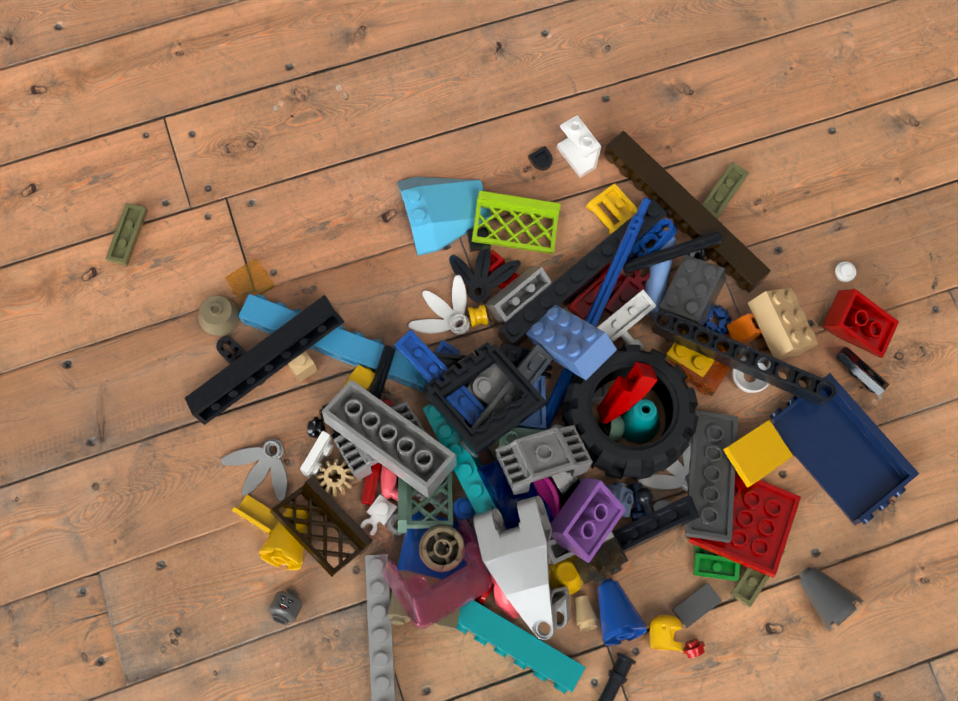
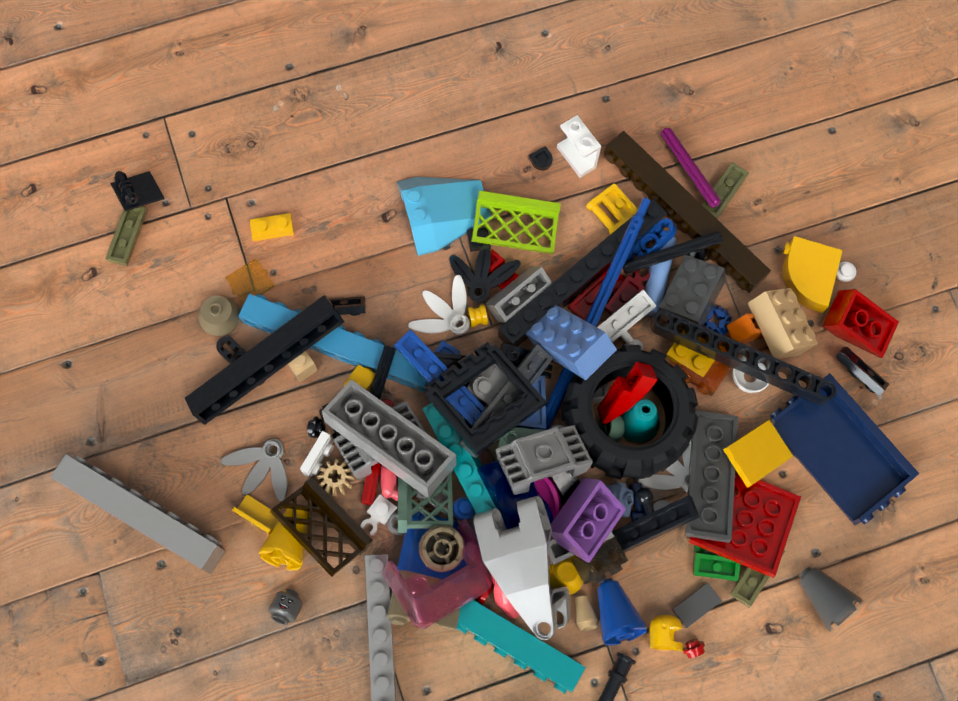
(133, 510): none -> light grey brick
(136, 190): none -> black hinge
(271, 227): none -> yellow plate
(350, 305): none -> black plate
(690, 167): none -> magenta axle
(811, 272): none -> yellow brick

